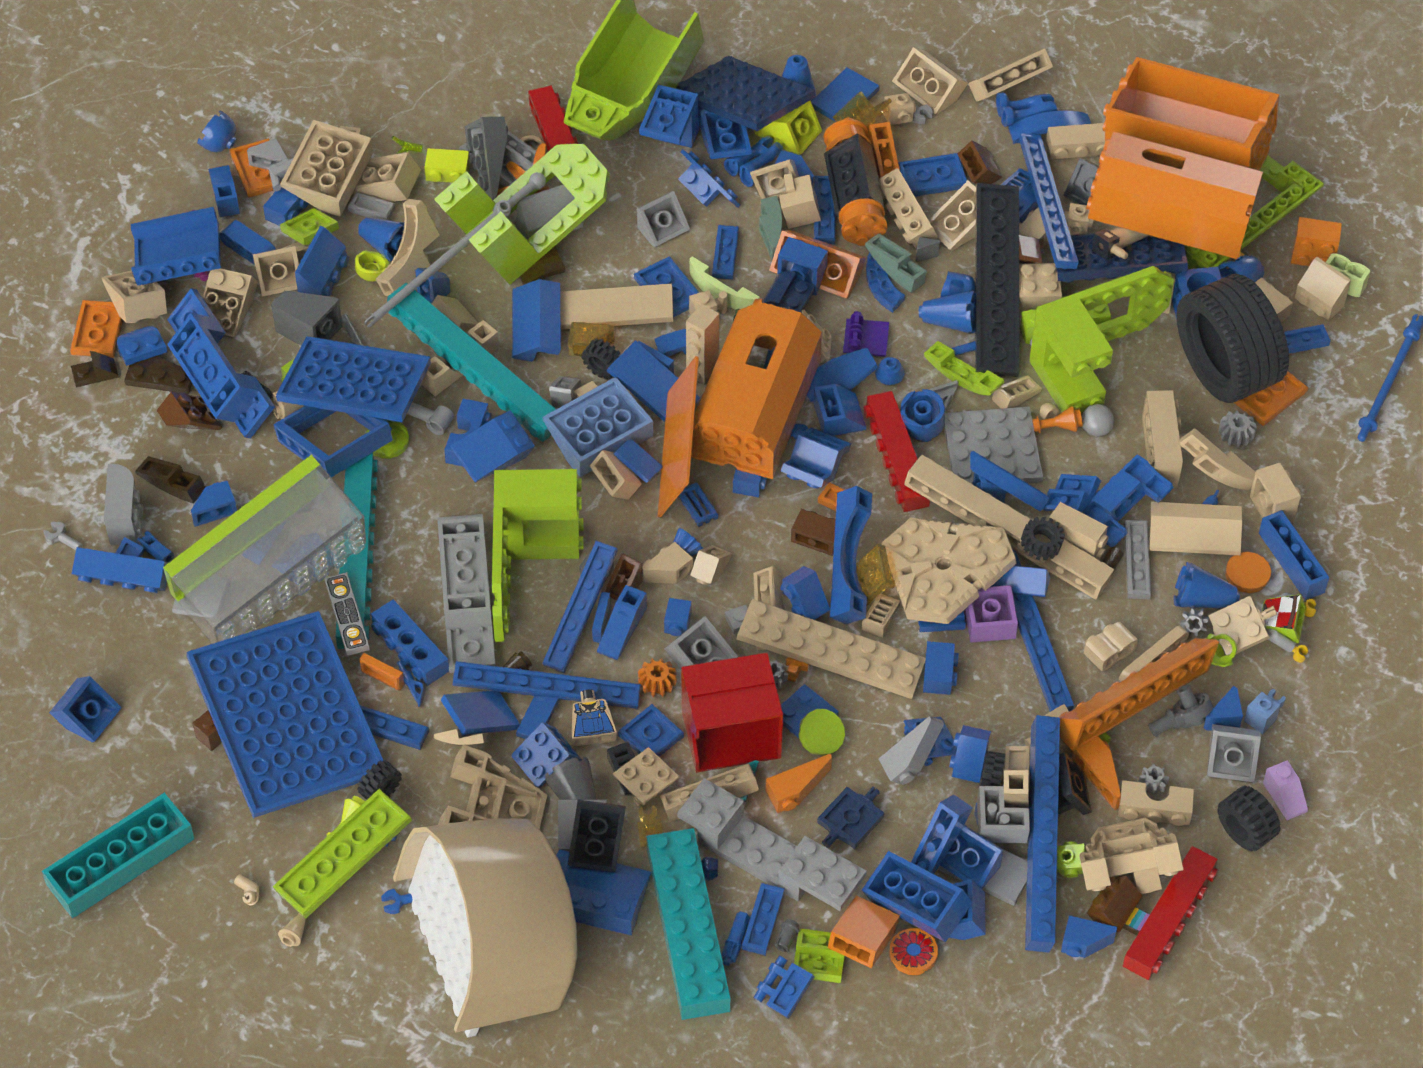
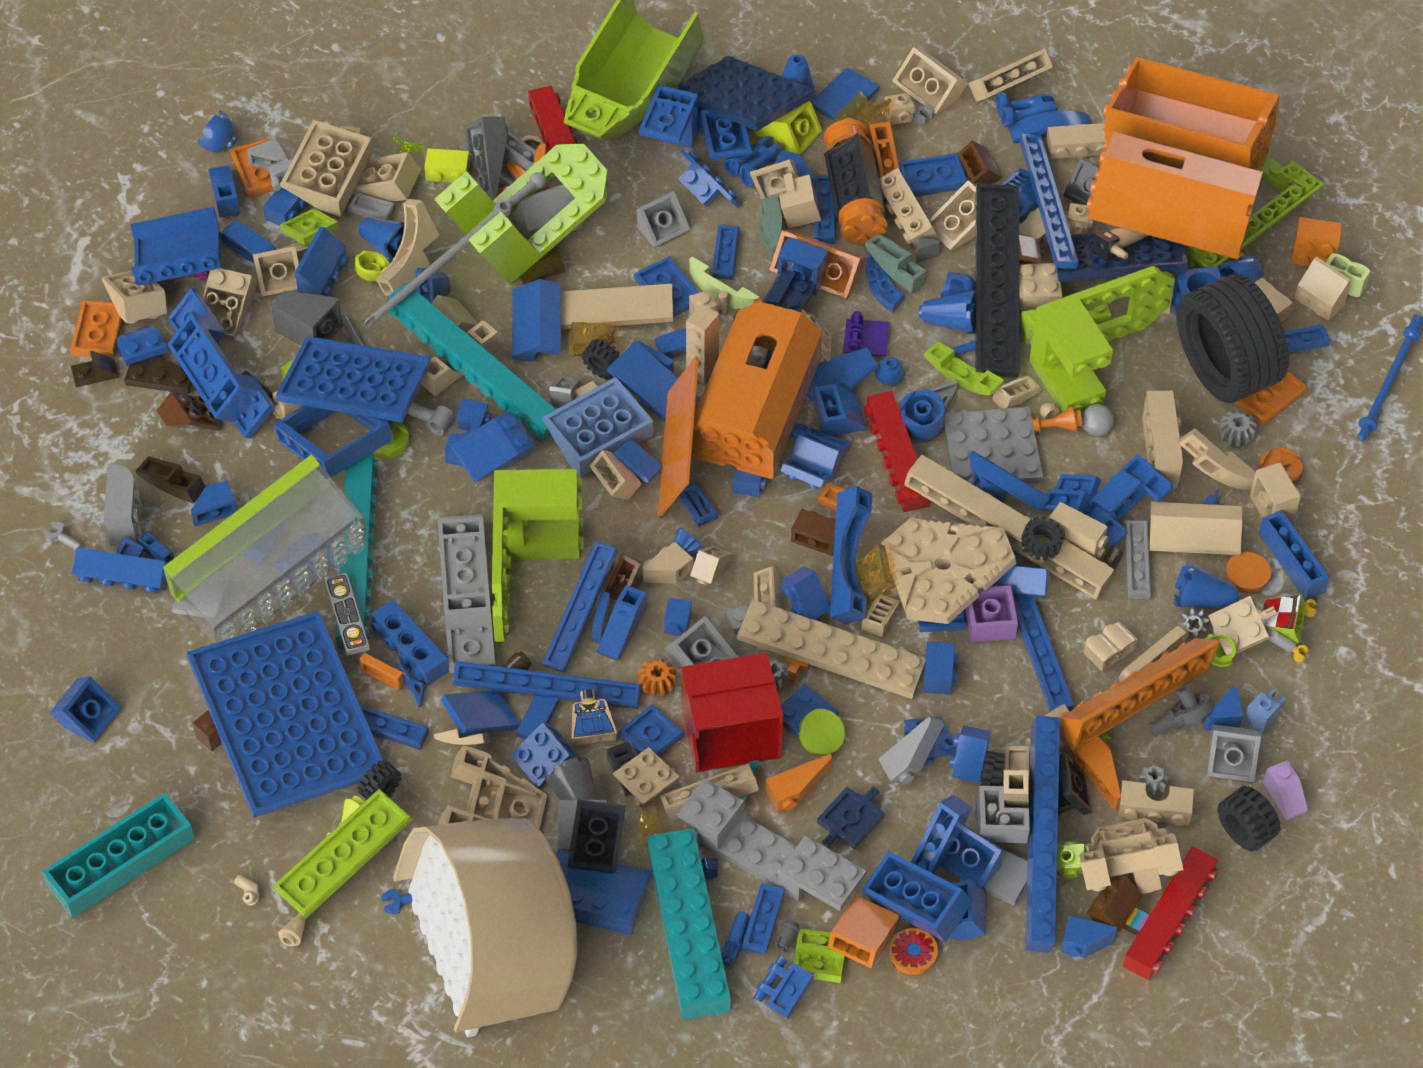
(1287, 458): none -> orange tile

